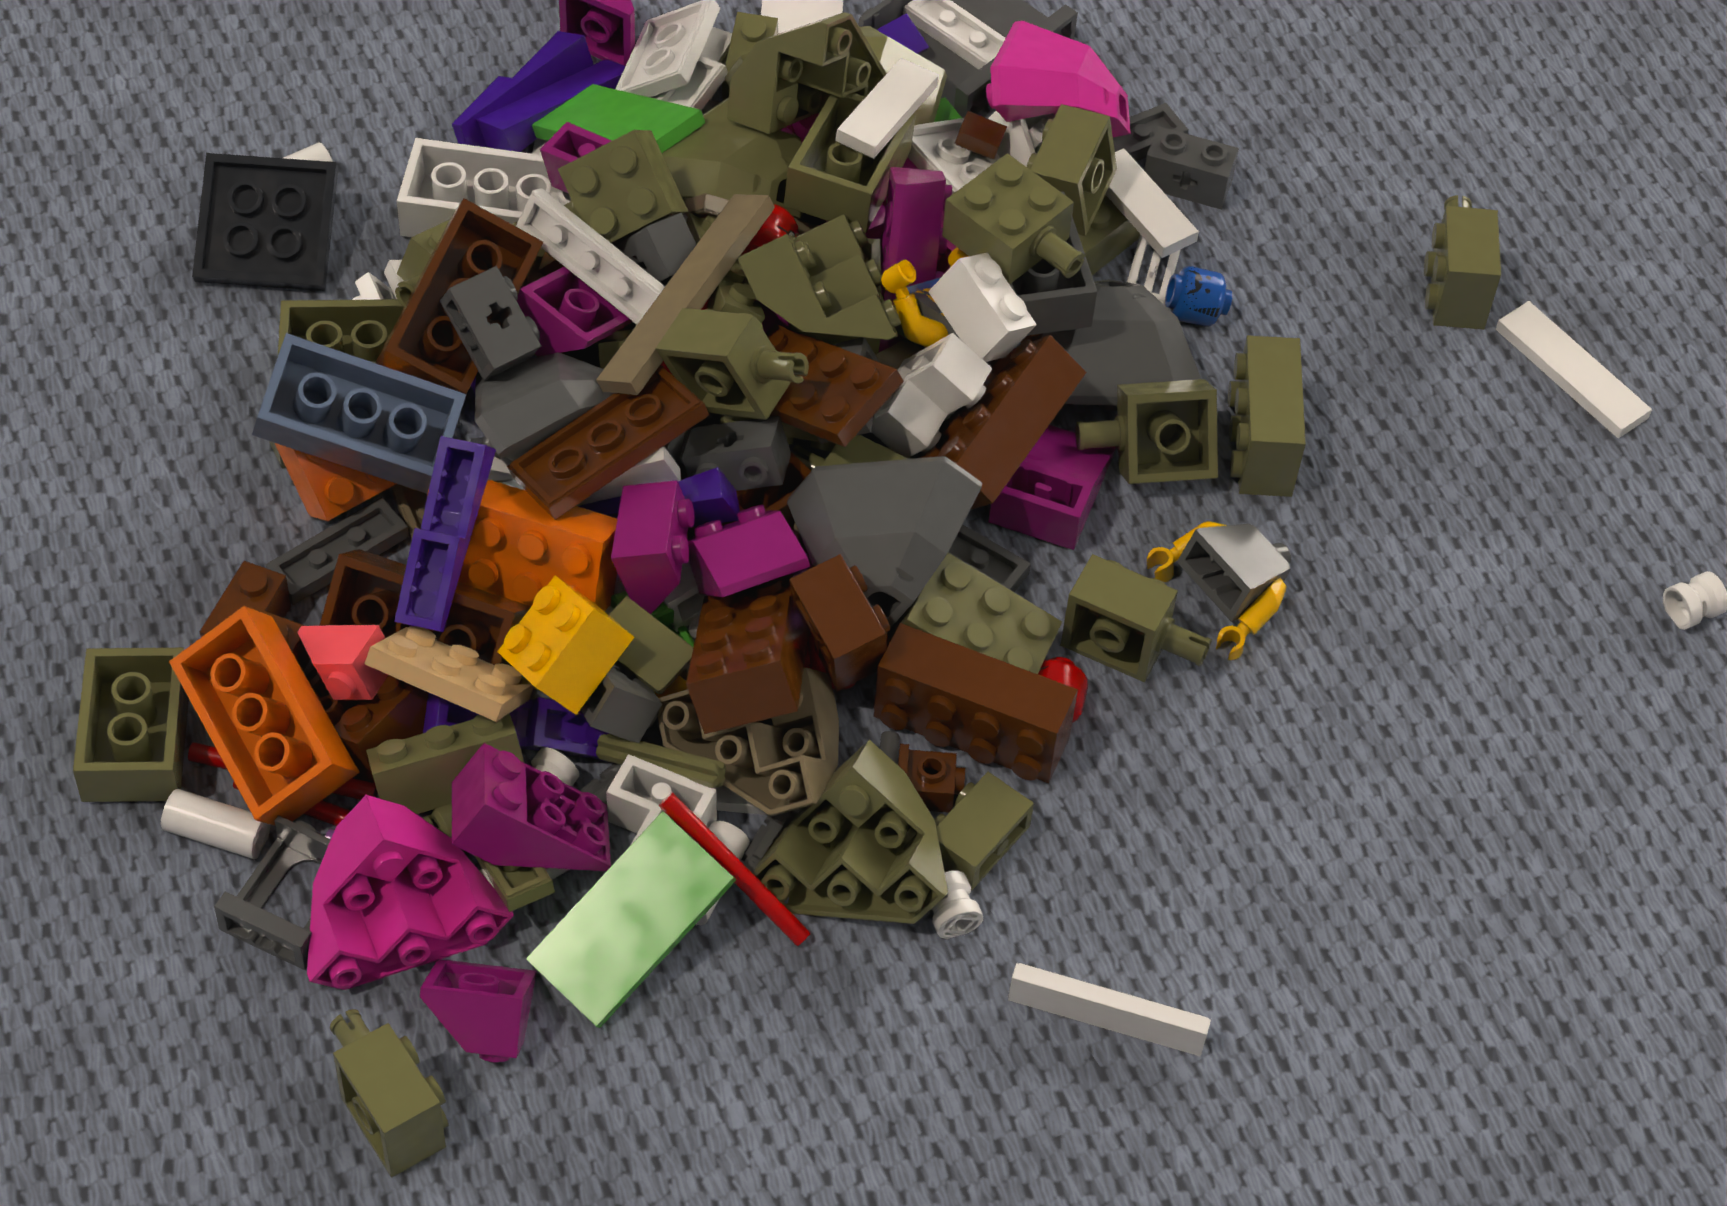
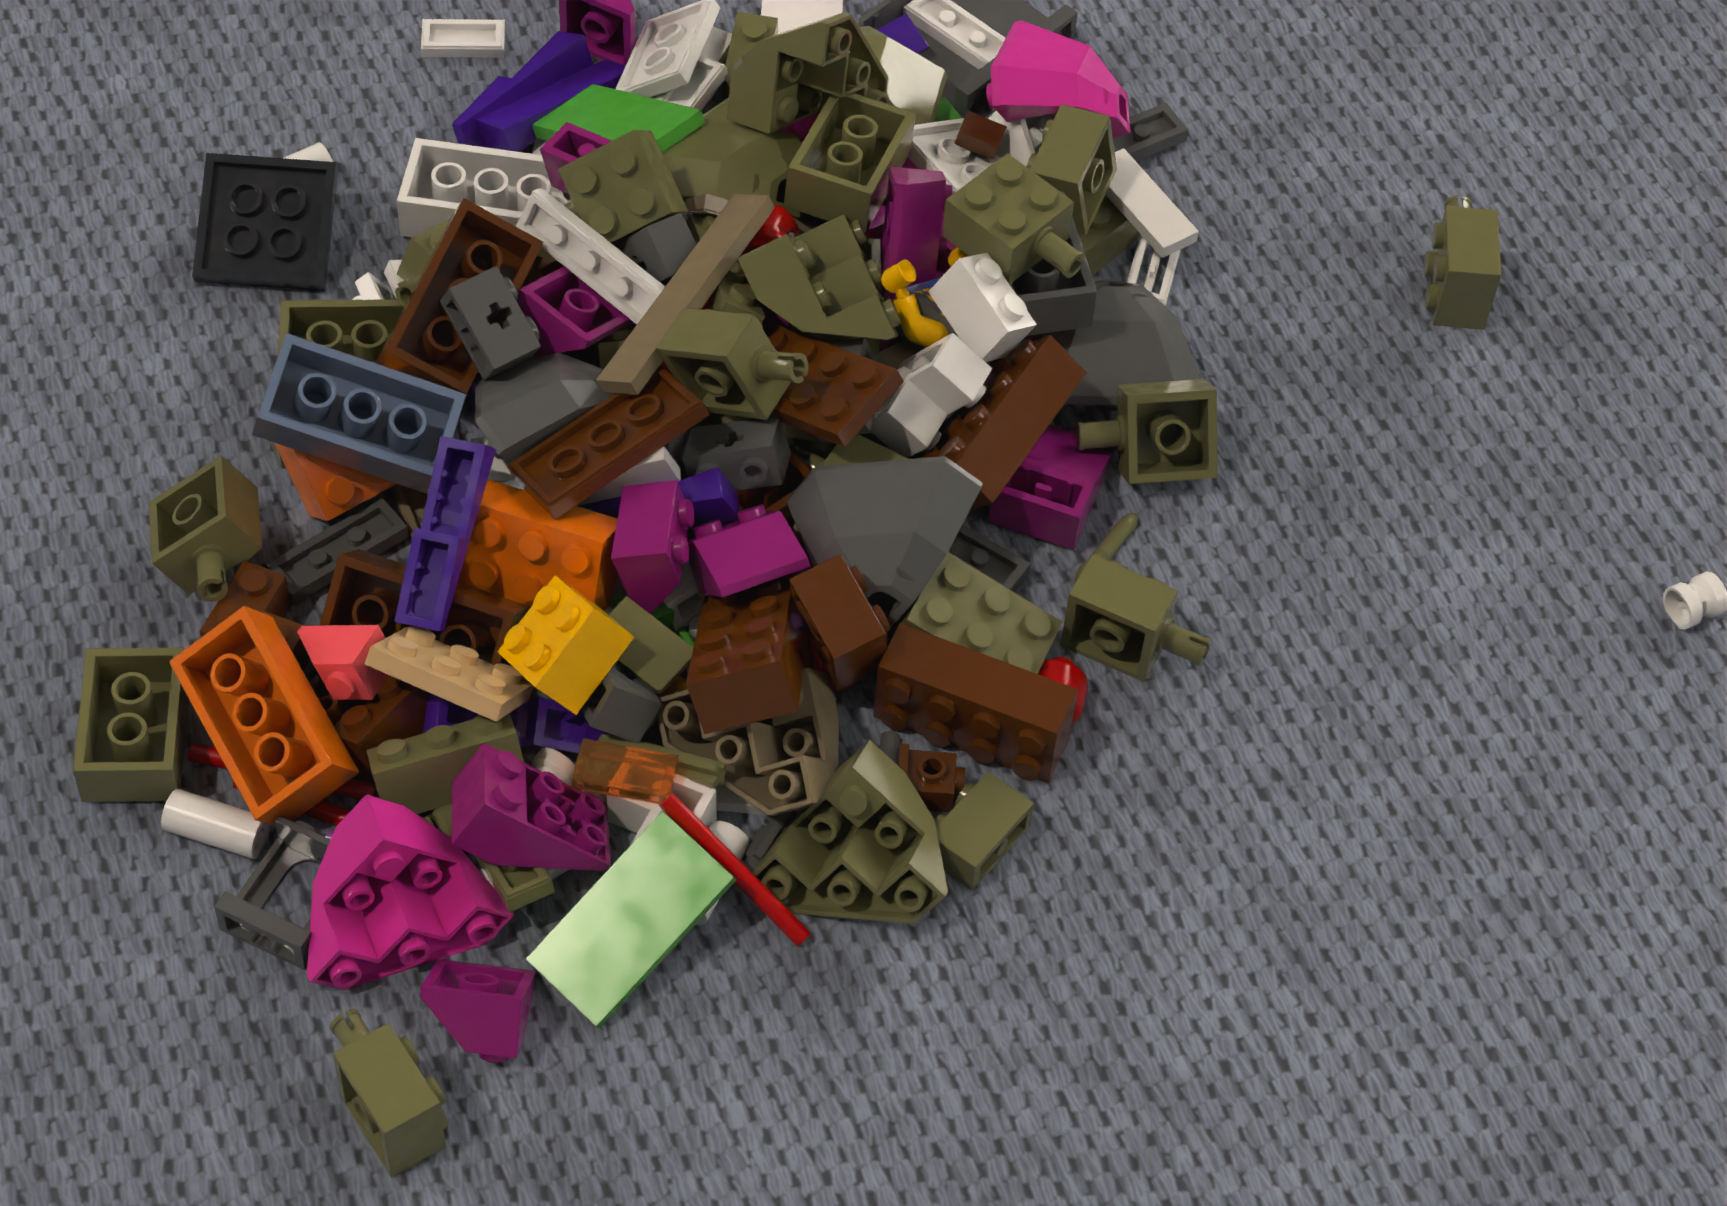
(205, 528): none -> olive brick
(463, 38): none -> white tile
(625, 771): none -> clear orange tile
(887, 108): white tile -> none
(956, 911): white wheel -> none
(1109, 1009): white tile -> none
(1114, 539): none -> olive piece
(1191, 167): dark grey brick -> none
(1198, 296): blue head -> none
(1234, 570): dark grey torso -> none
(1268, 416): olive brick -> none
(1573, 369): white tile -> none

